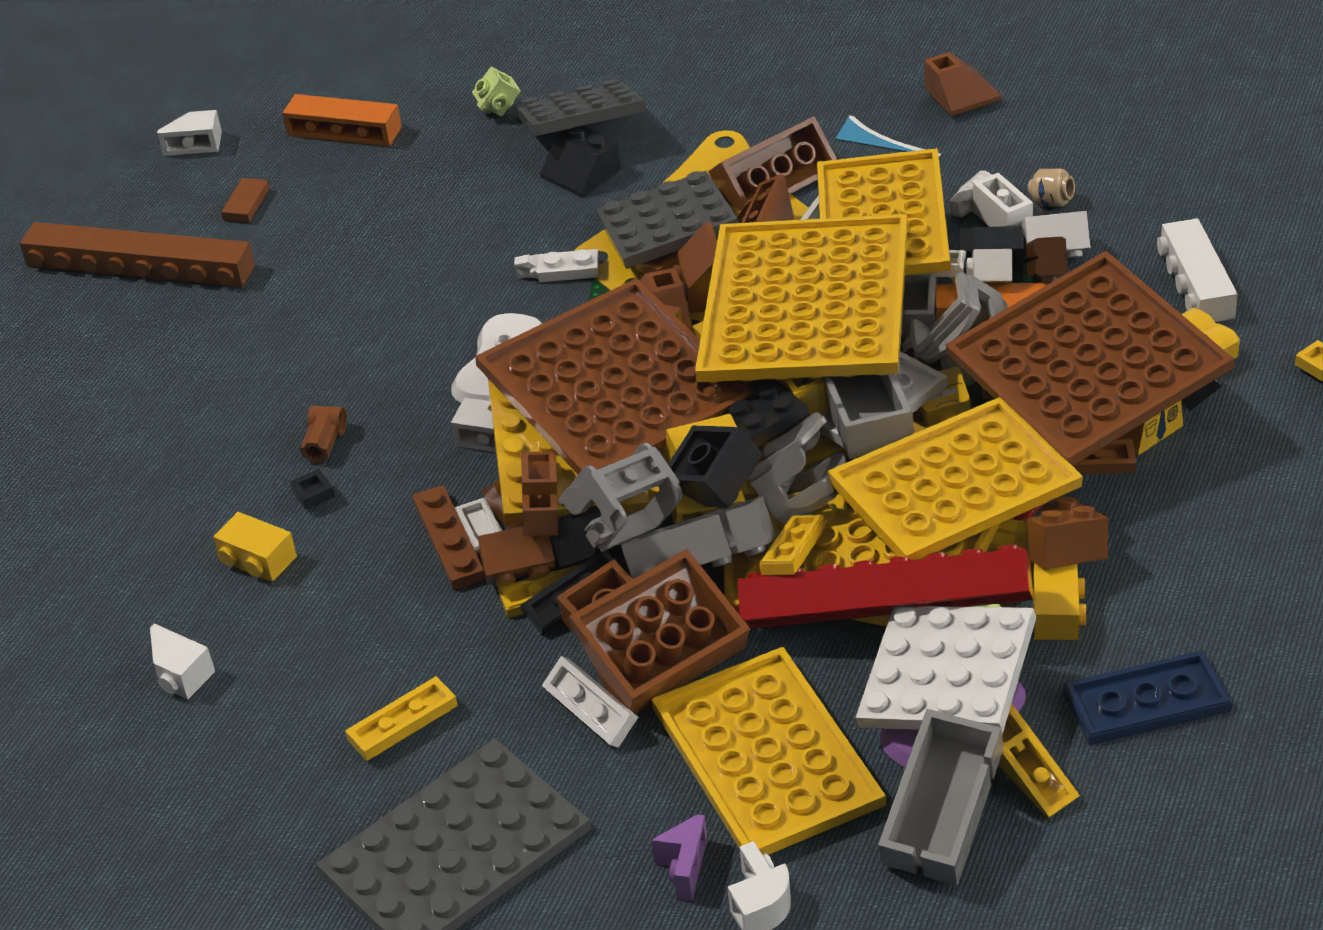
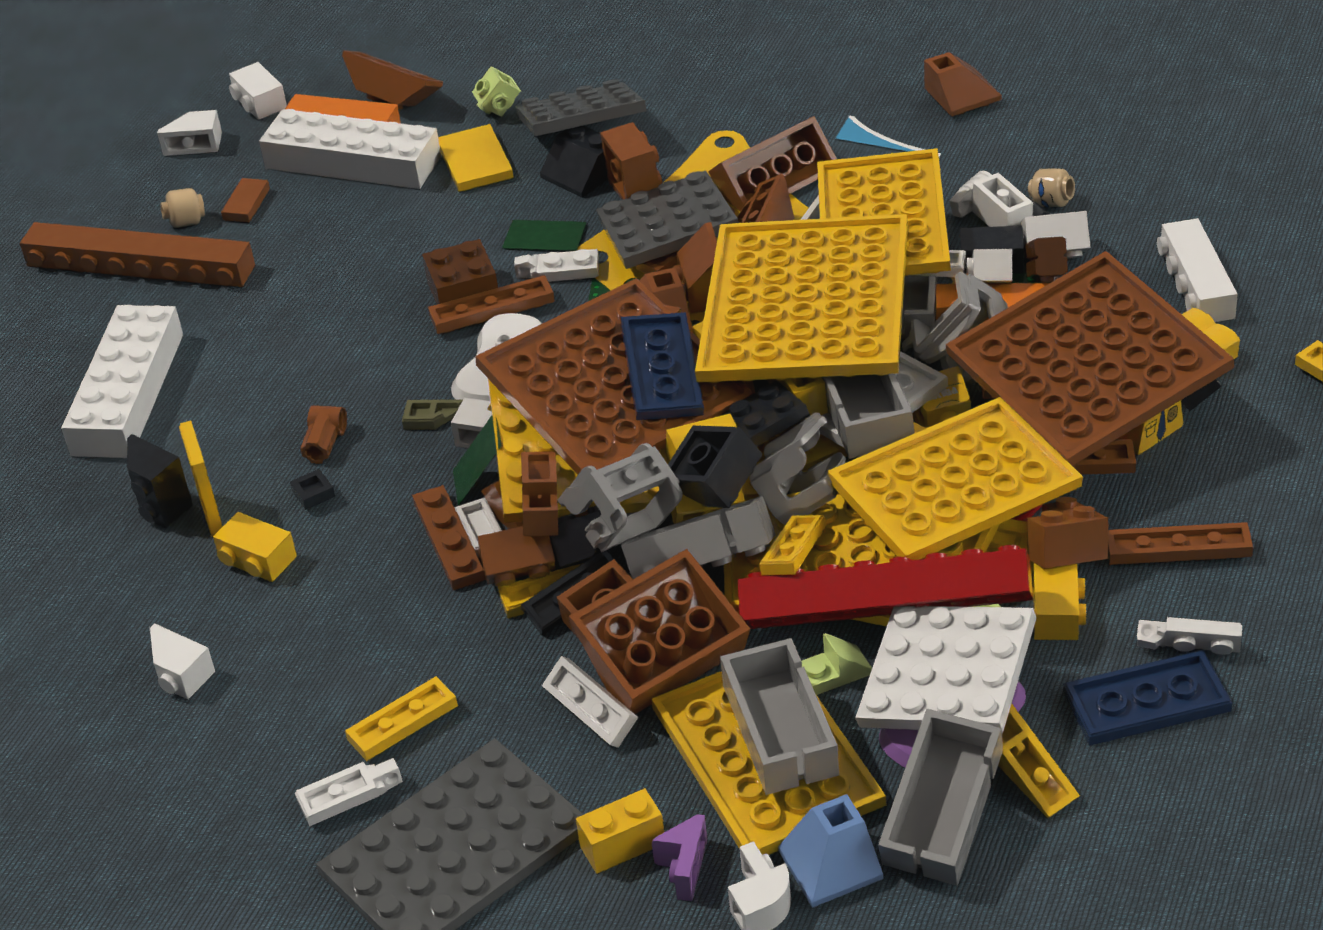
(122, 380): none -> white brick
(157, 482): none -> black slope
(183, 207): none -> tan head
(200, 477): none -> yellow tile
(257, 90): none -> white brick
(347, 790): none -> white hinge
(350, 148): none -> white brick
(387, 80): none -> dark orange wedge
(428, 413): none -> olive tile
(459, 271): none -> reddish brown brick
(475, 158): none -> yellow tile
(475, 460): none -> dark green sticker
(487, 304): none -> dark orange plate
(544, 235): none -> dark green sticker
(619, 830): none -> yellow brick
(630, 160): none -> dark orange brick
(661, 366): none -> dark blue tile
(779, 716): none -> light grey piece
(831, 852): none -> medium blue slope
(837, 666): none -> yellowish green slope
(1179, 543): none -> dark orange plate
(1190, 635): none -> white hinge

